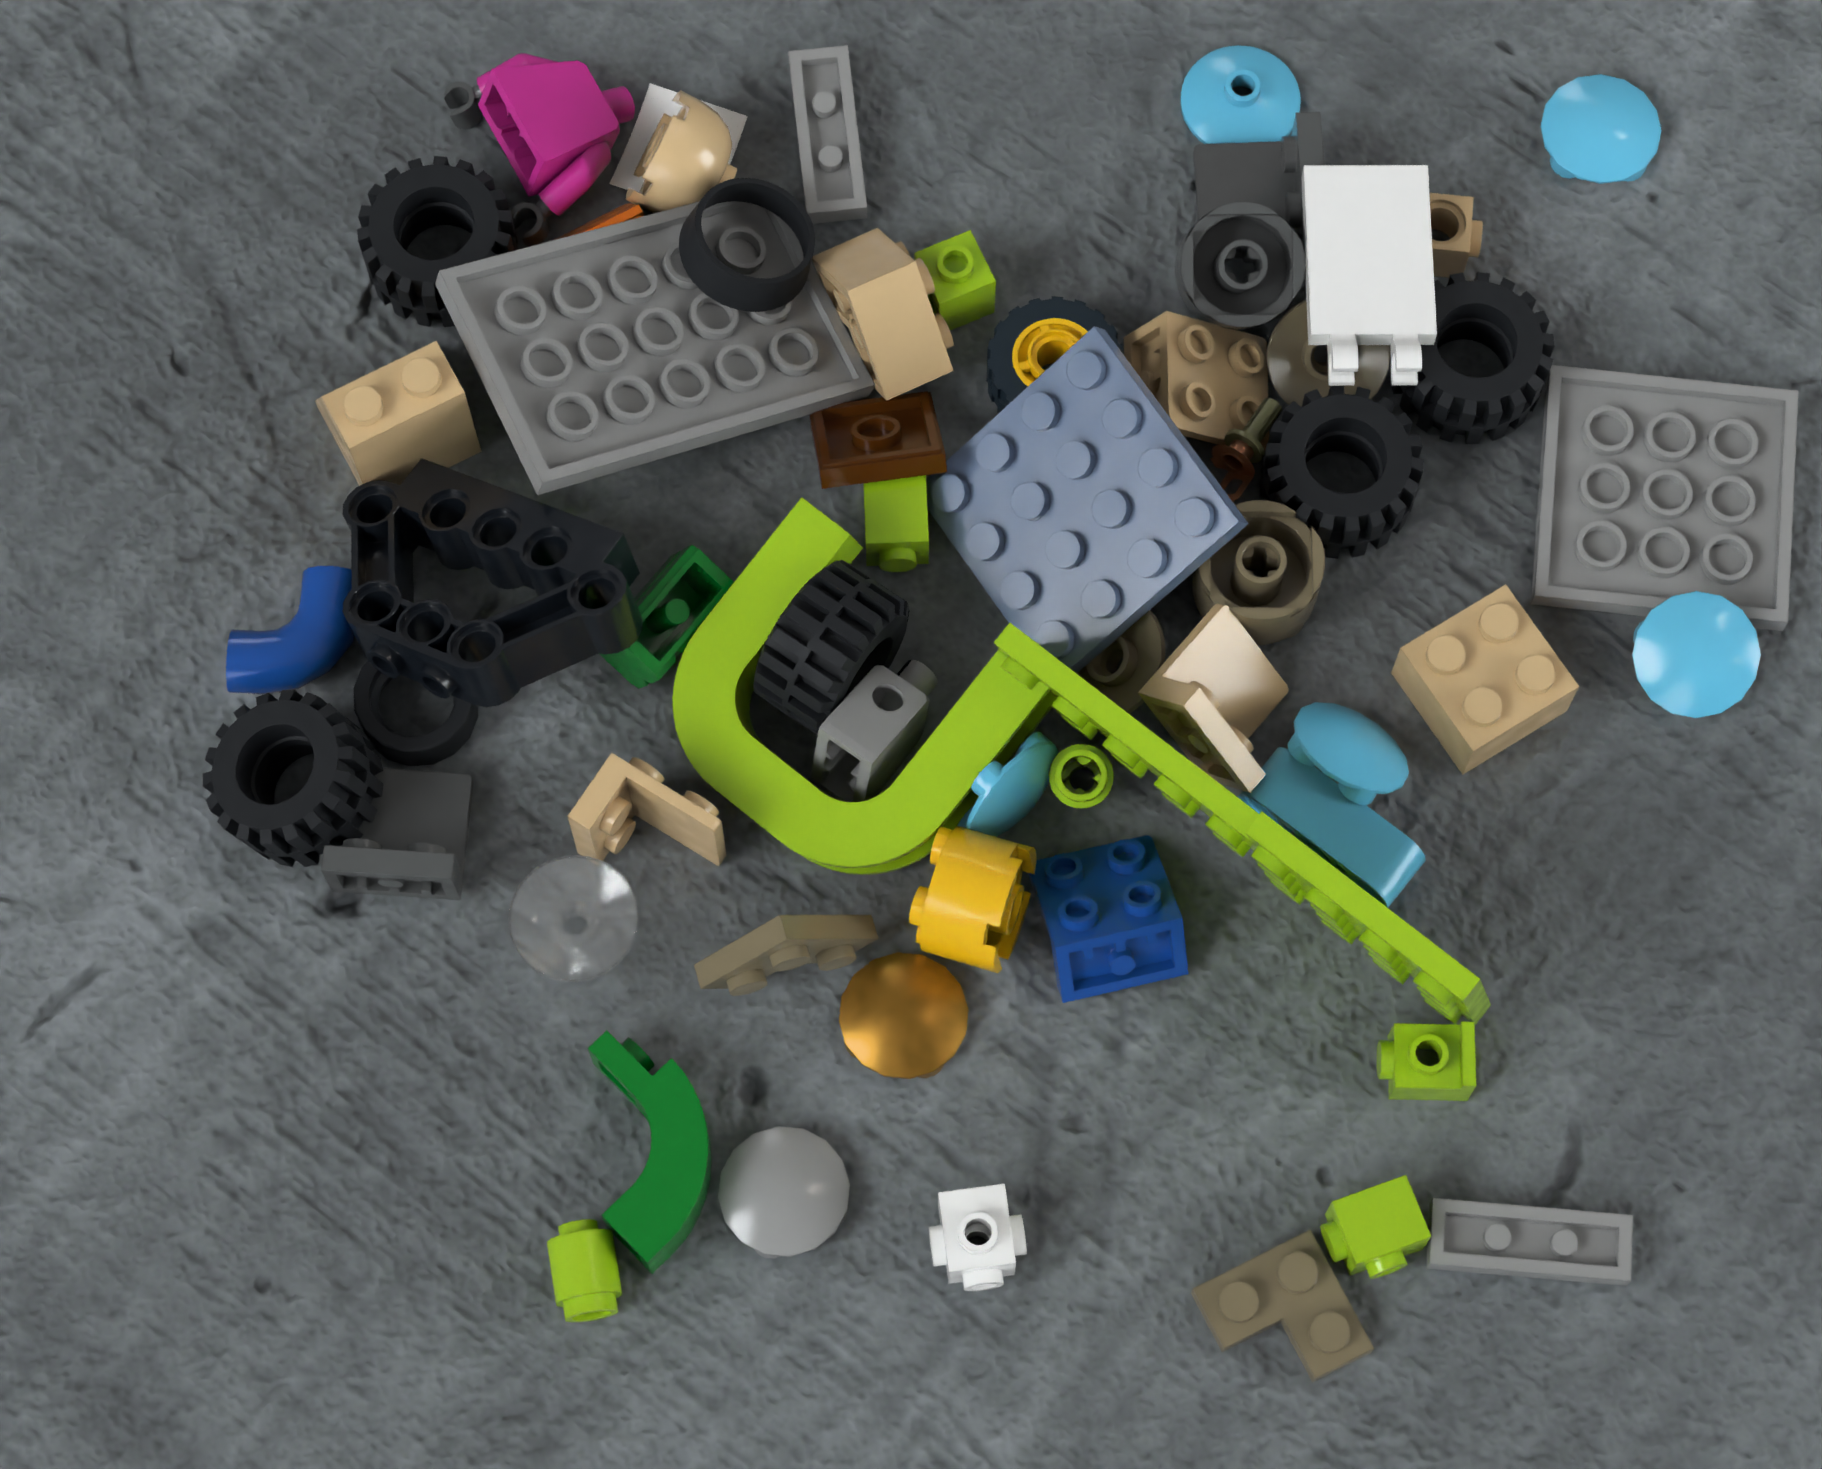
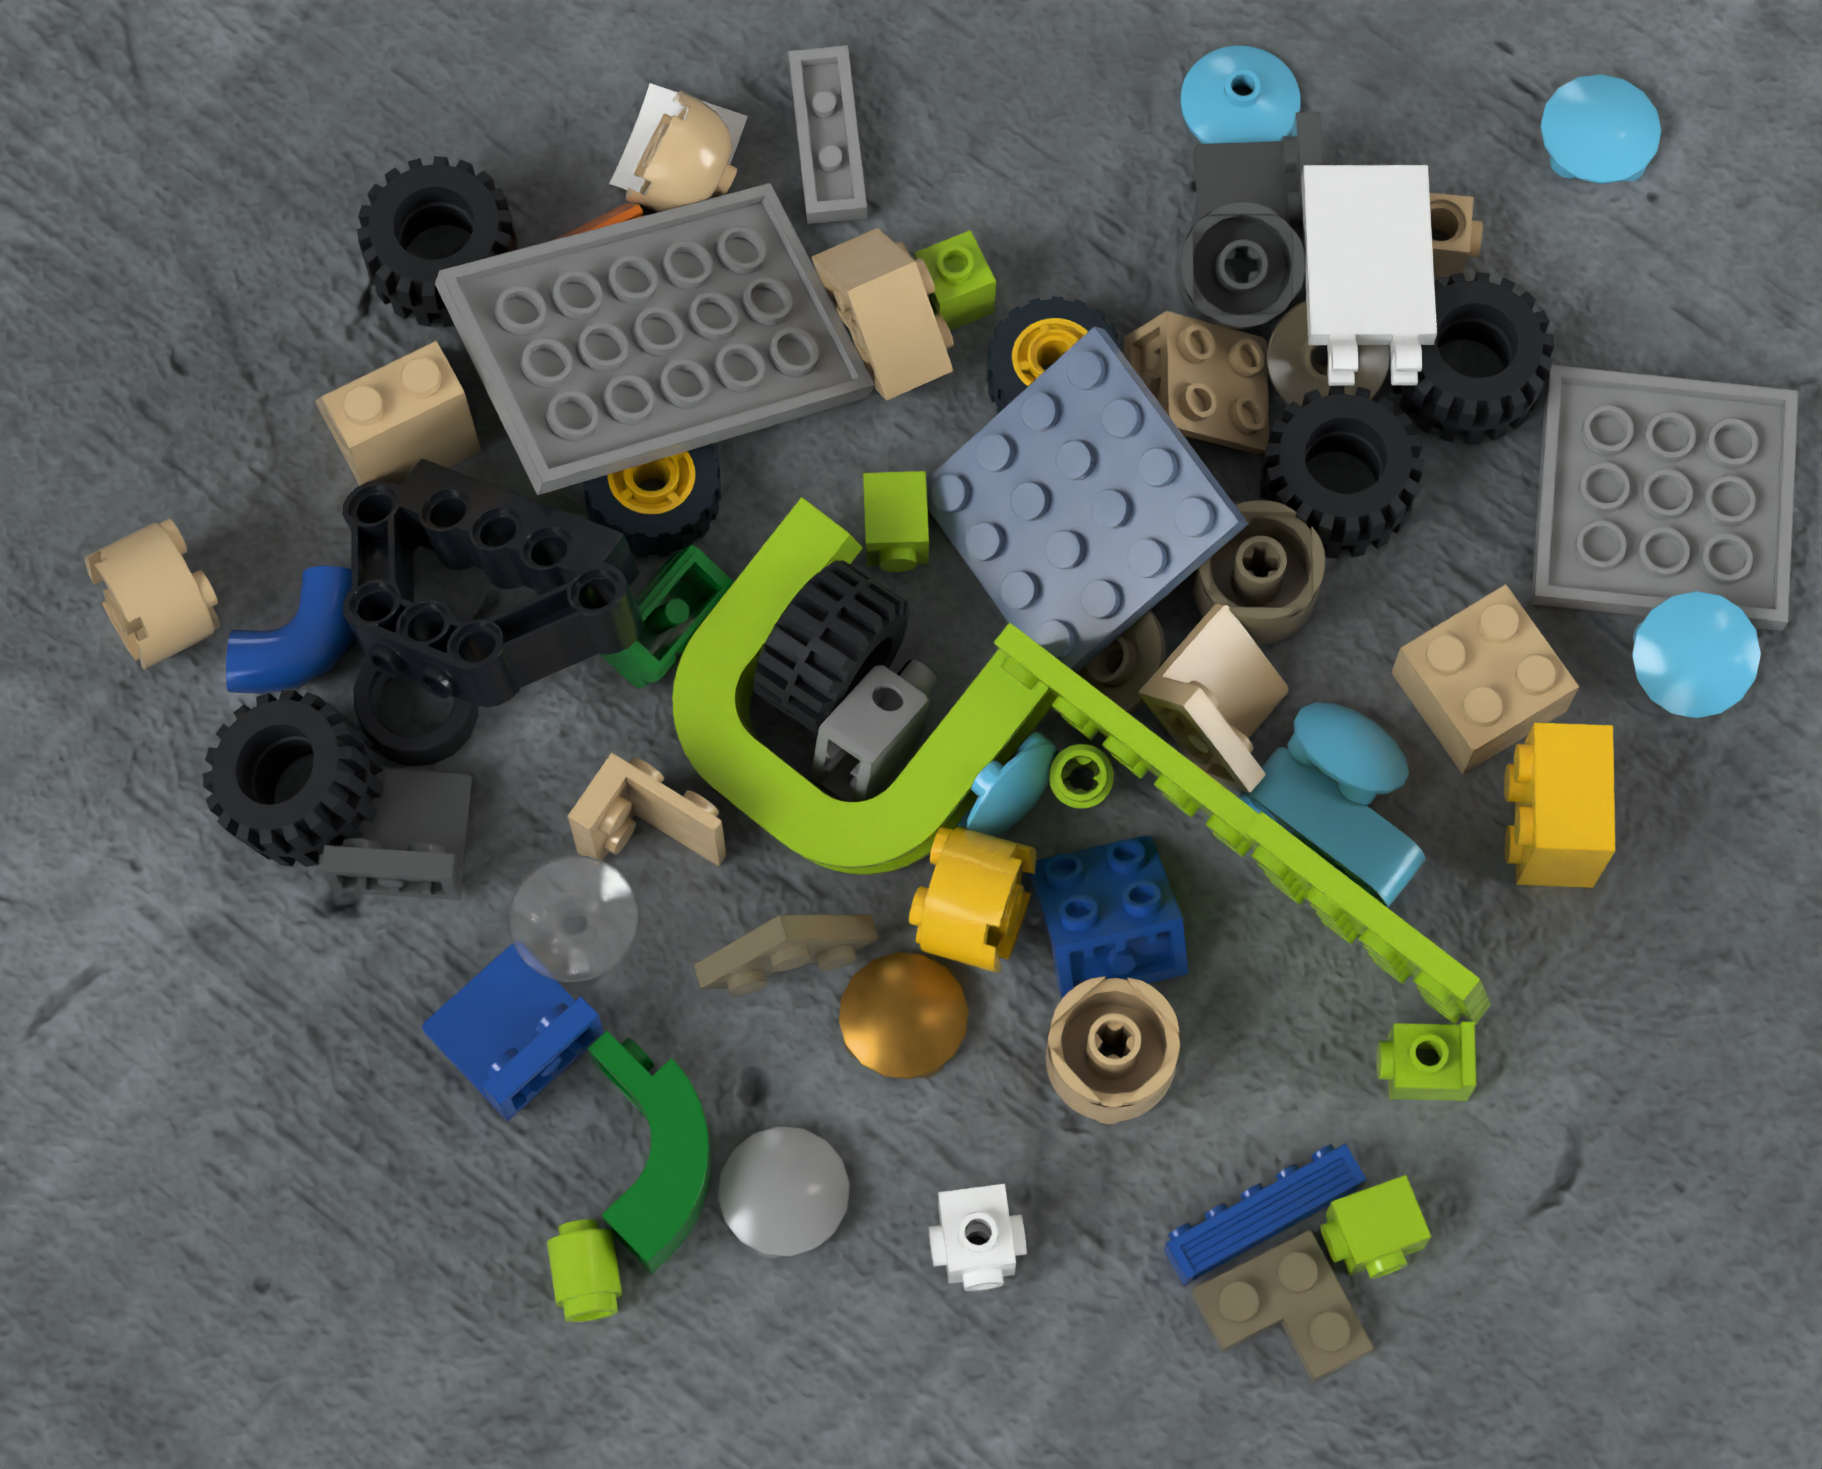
(153, 594): none -> tan brick
(512, 1031): none -> blue bracket
(549, 125): dark pink torso -> none
(662, 518): none -> black wheel
(727, 285): black tyre -> none
(877, 440): reddish brown tile -> none
(1112, 1012): none -> tan brick
(1244, 446): piece -> none
(1263, 1212): none -> blue piece
(1530, 1241): light grey plate -> none
(1561, 805): none -> yellow brick

